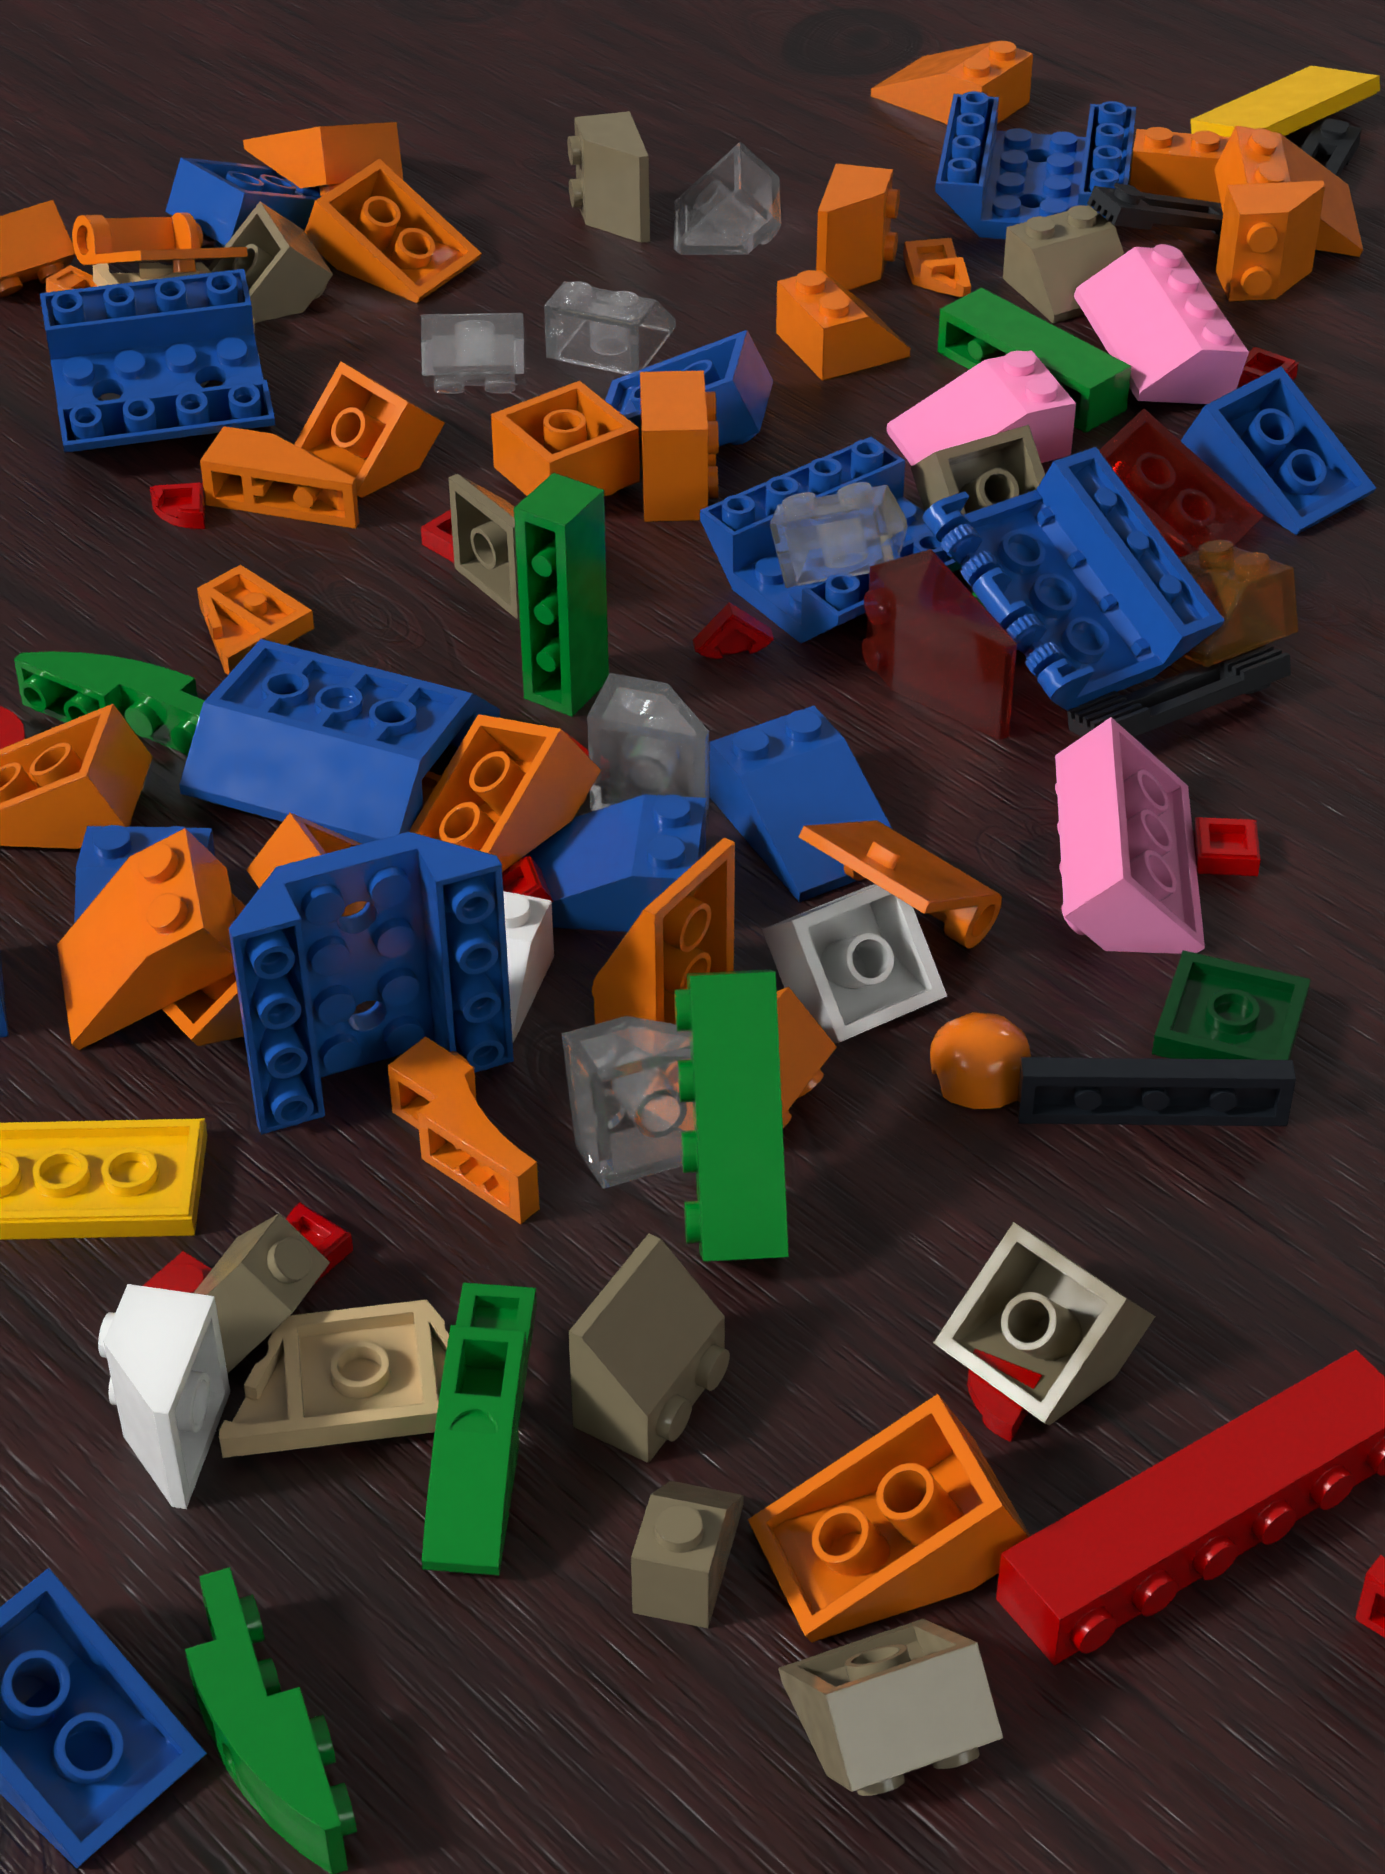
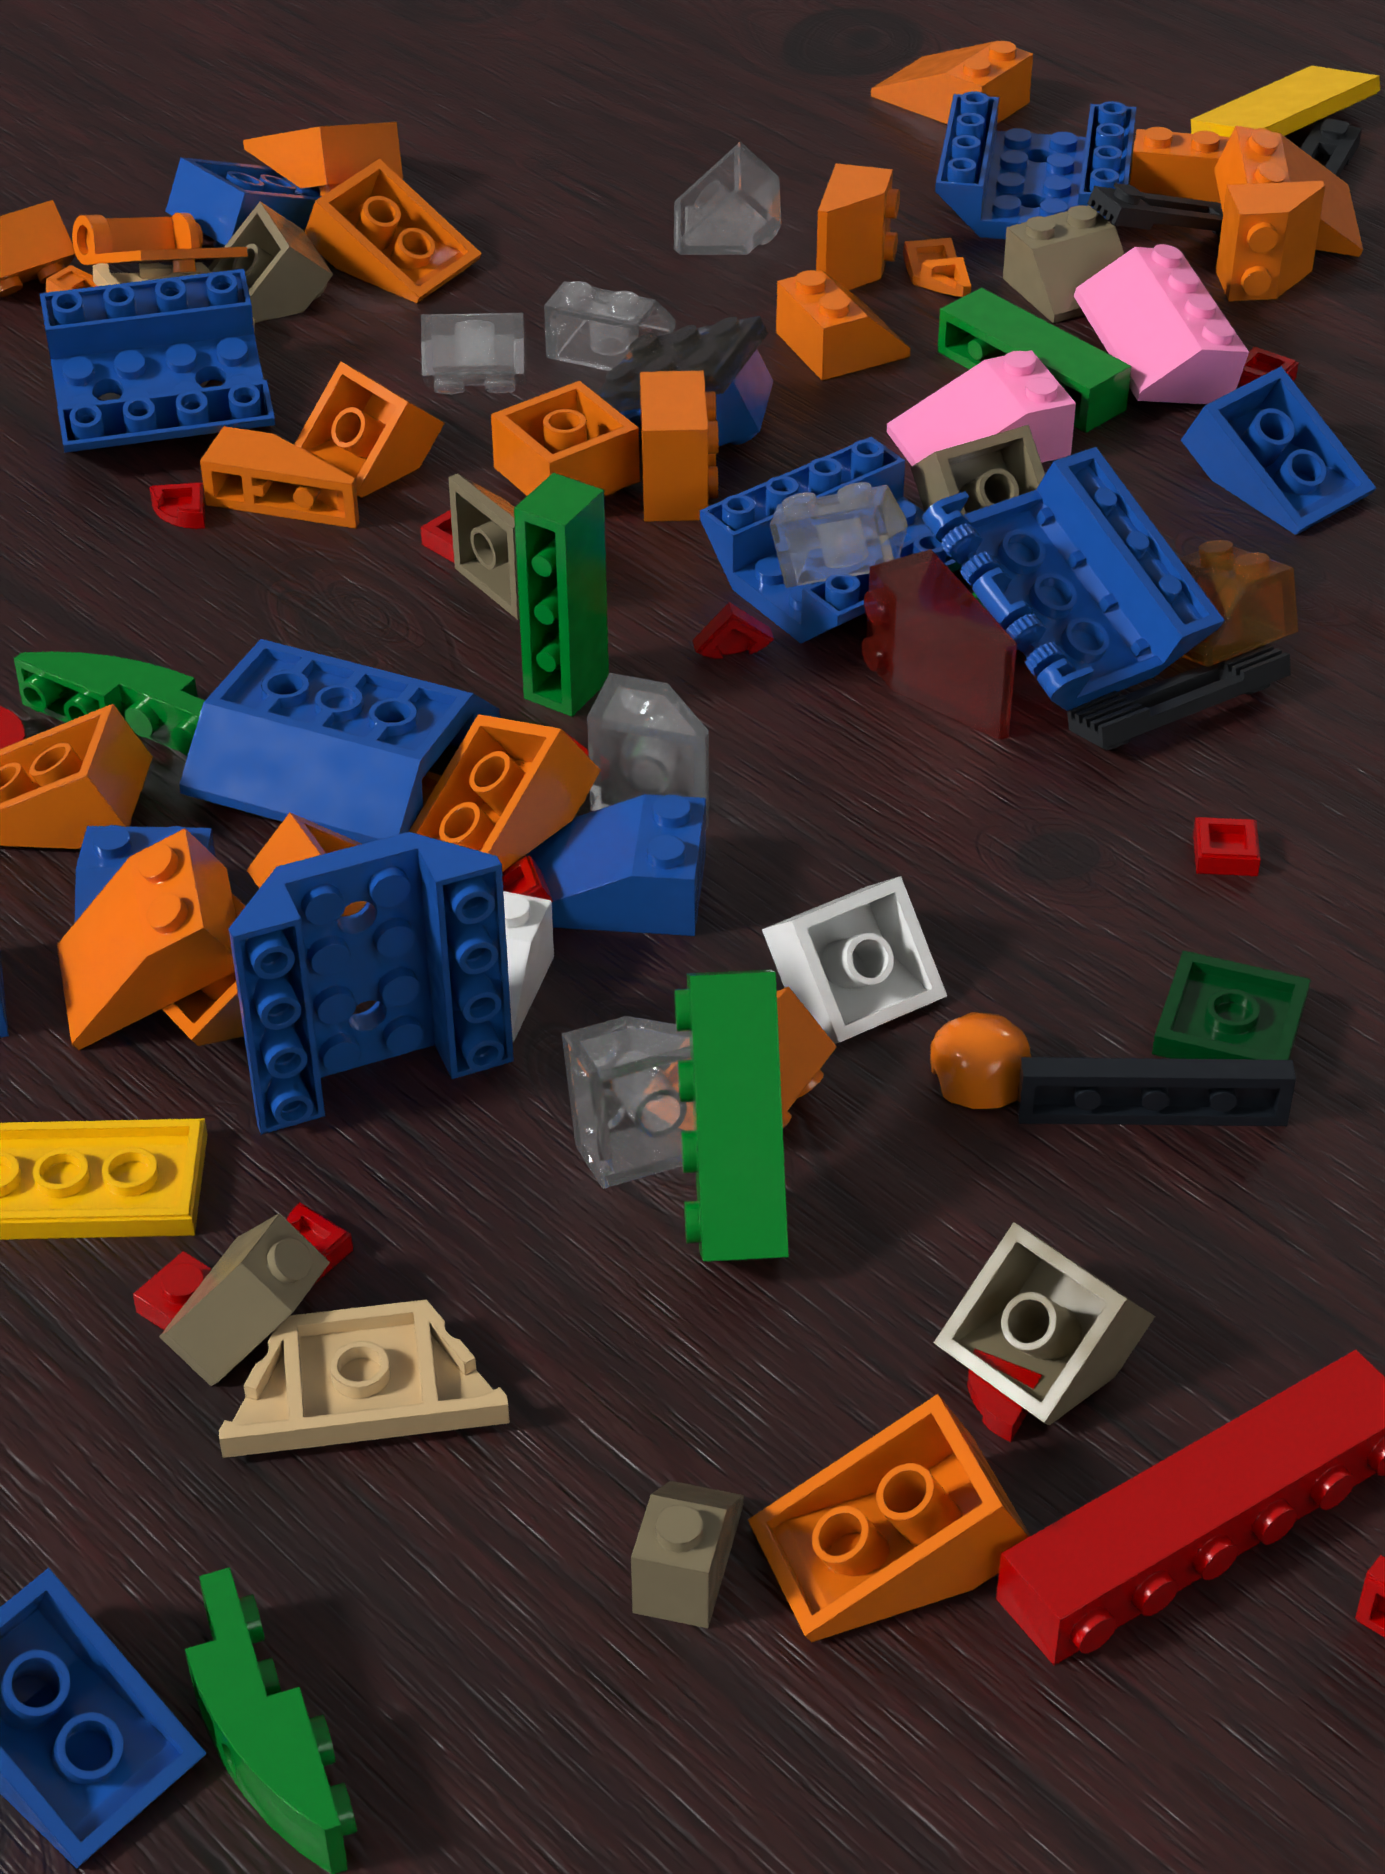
(166, 1381): white slope -> none
(247, 608): orange wing -> none
(438, 1097): orange slope -> none
(478, 1429): green slope -> none
(611, 175): dark tan slope -> none
(645, 1353): dark tan slope -> none
(675, 935): orange slope -> none
(715, 348): none -> clear smoke plate
(786, 778): blue slope -> none
(894, 1705): dark tan slope -> none
(911, 875): orange door -> none
(1126, 846): bright pink slope -> none
(1176, 487): clear red slope -> none

